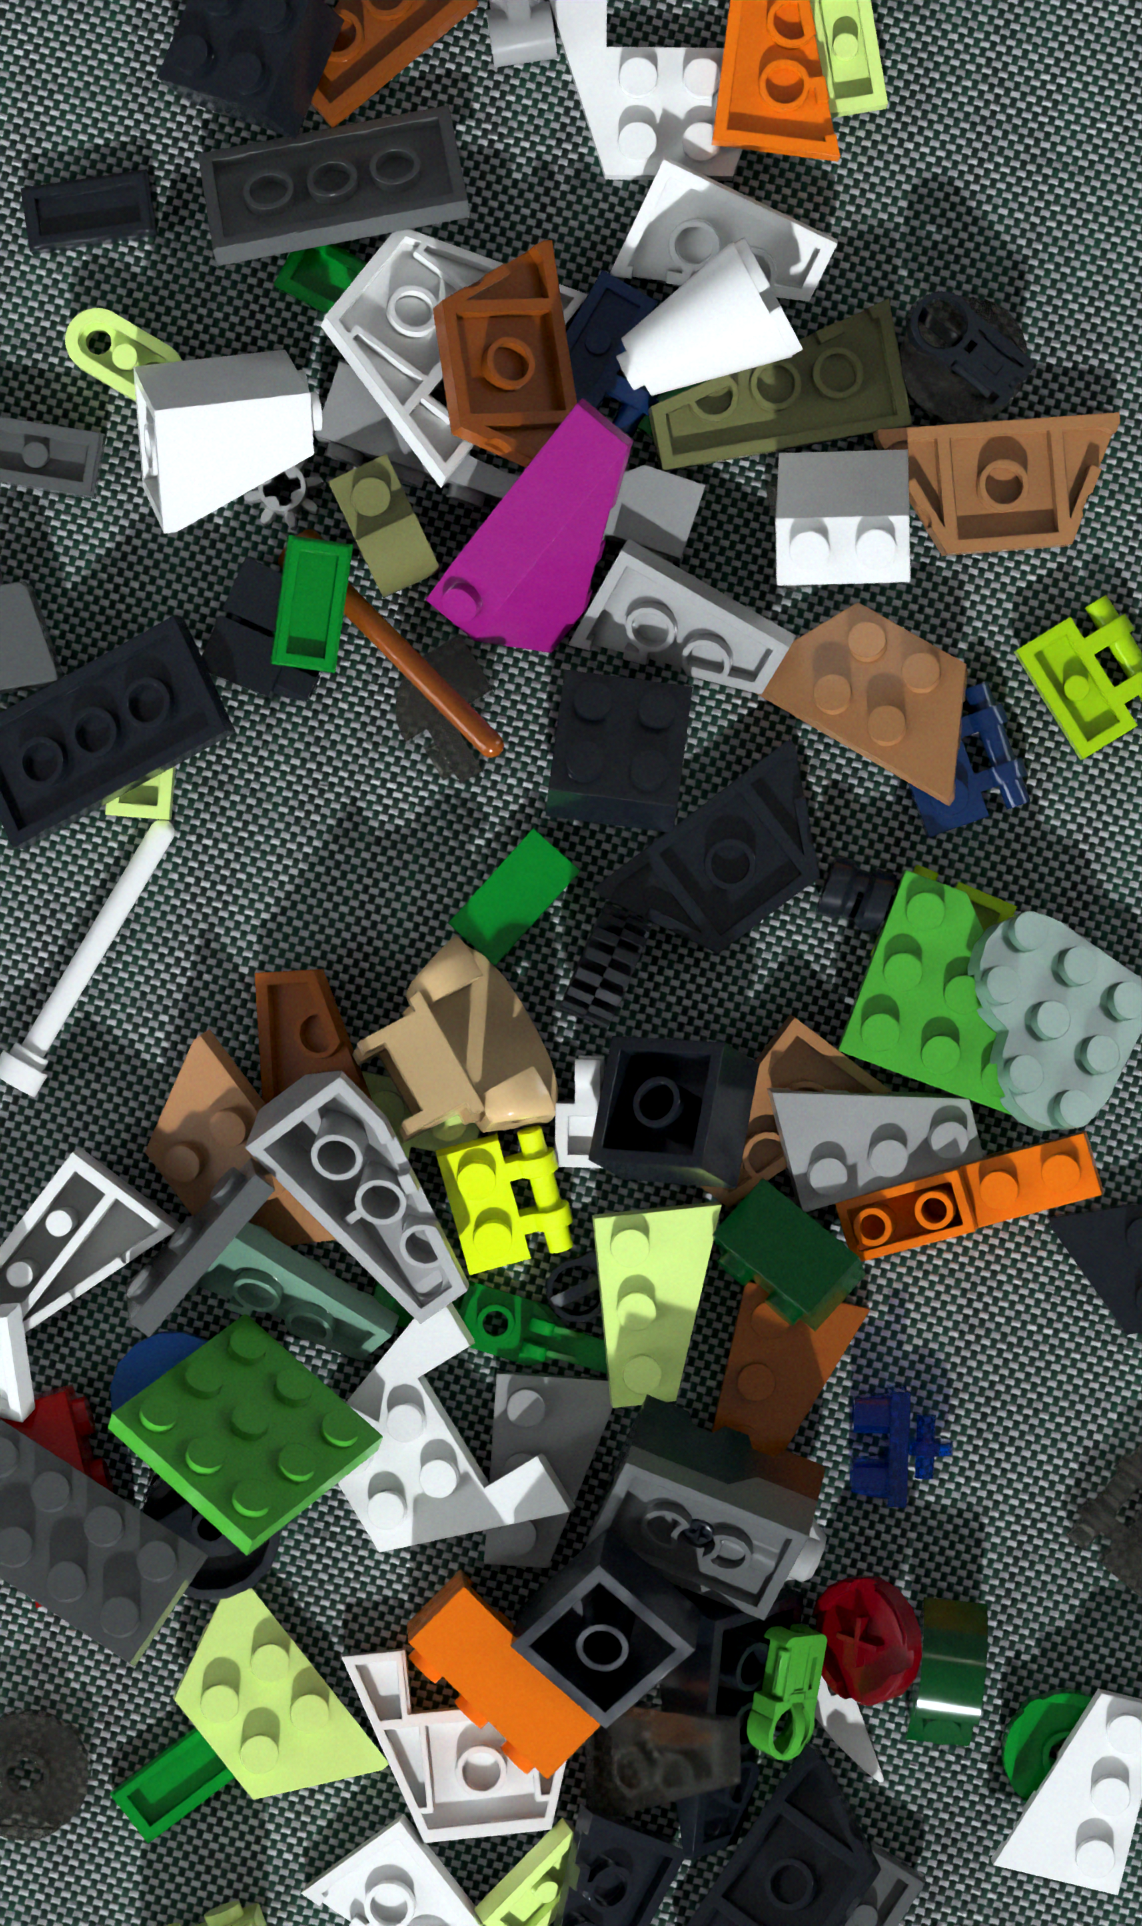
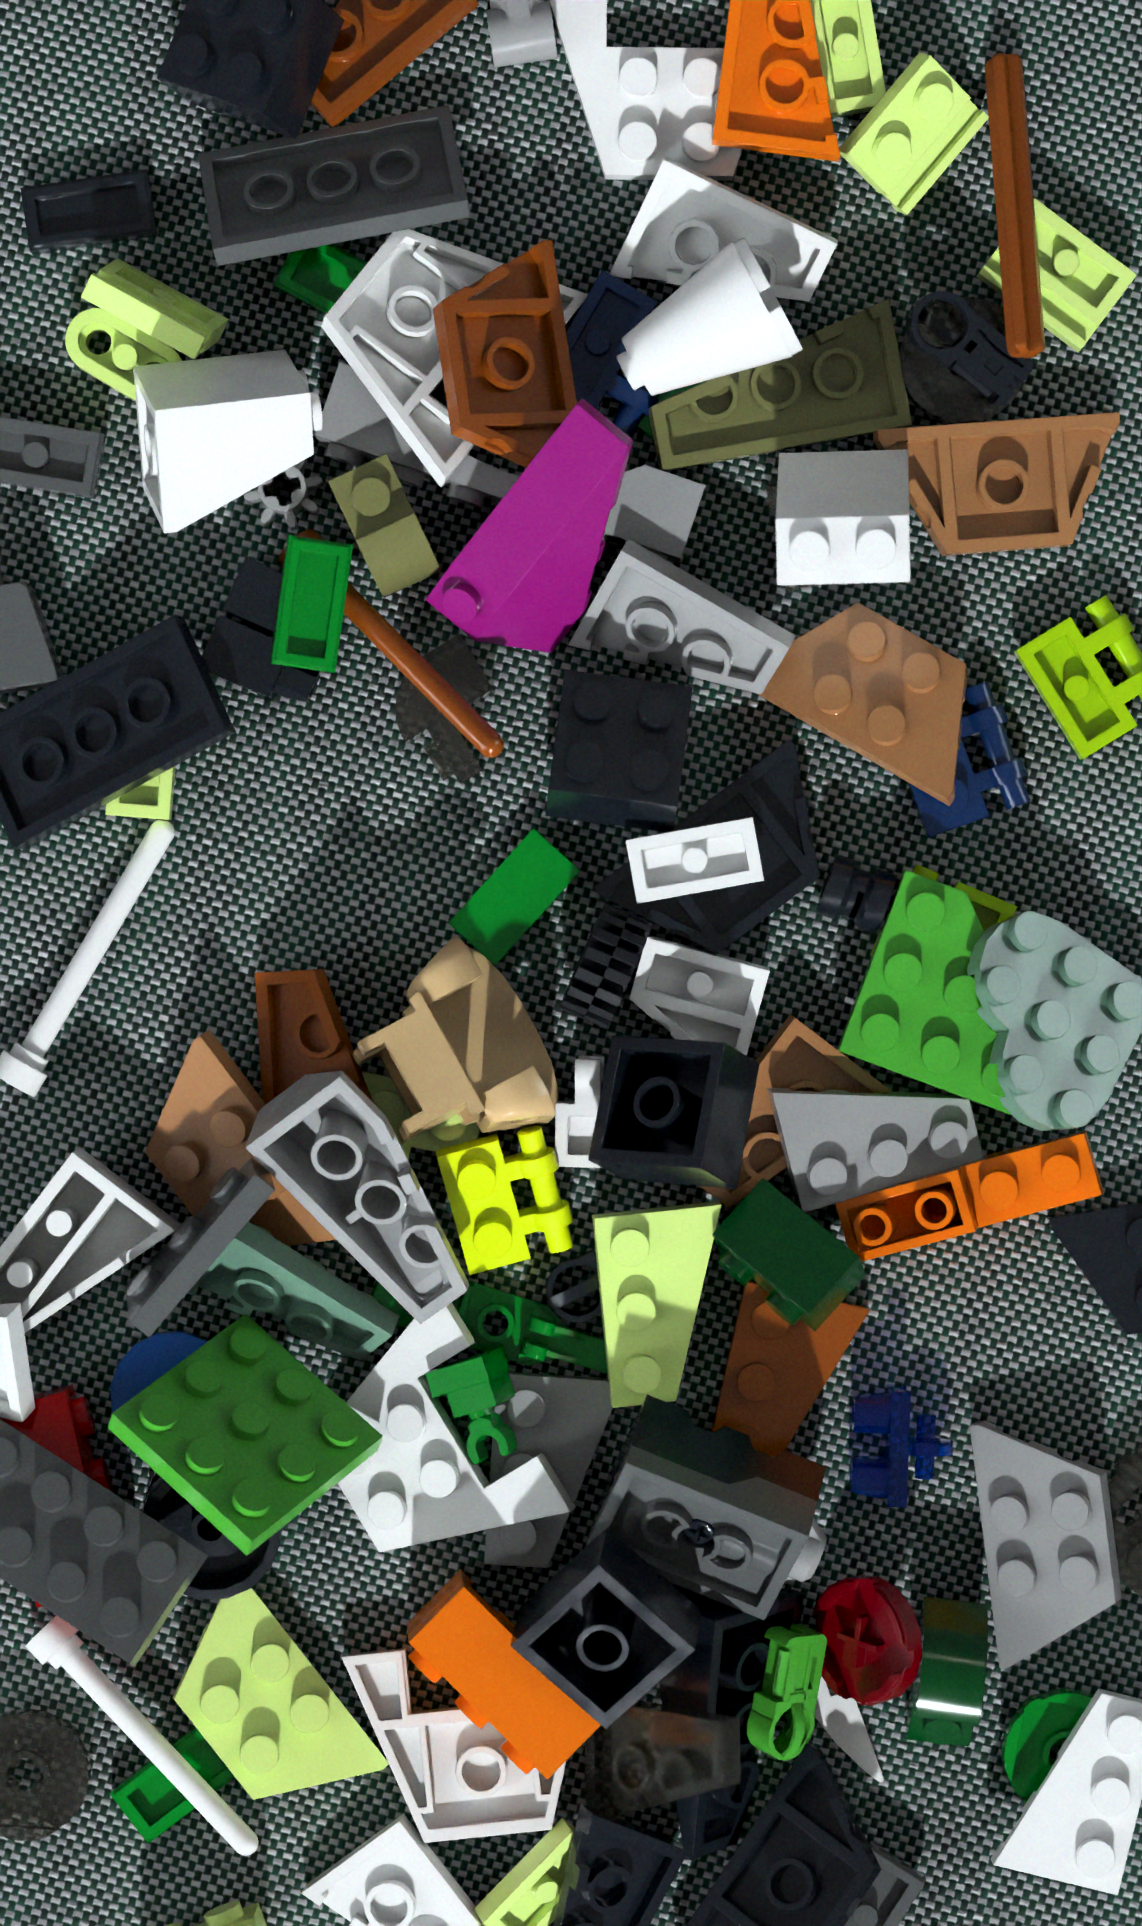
(61, 1647): none -> white piece
(155, 308): none -> yellowish green plate
(473, 1389): none -> green piece
(694, 860): none -> white plate
(699, 992): none -> white wing
(913, 133): none -> yellowish green plate
(1014, 206): none -> dark orange axle
(1043, 1540): none -> light grey wing
(1076, 278): none -> yellowish green plate

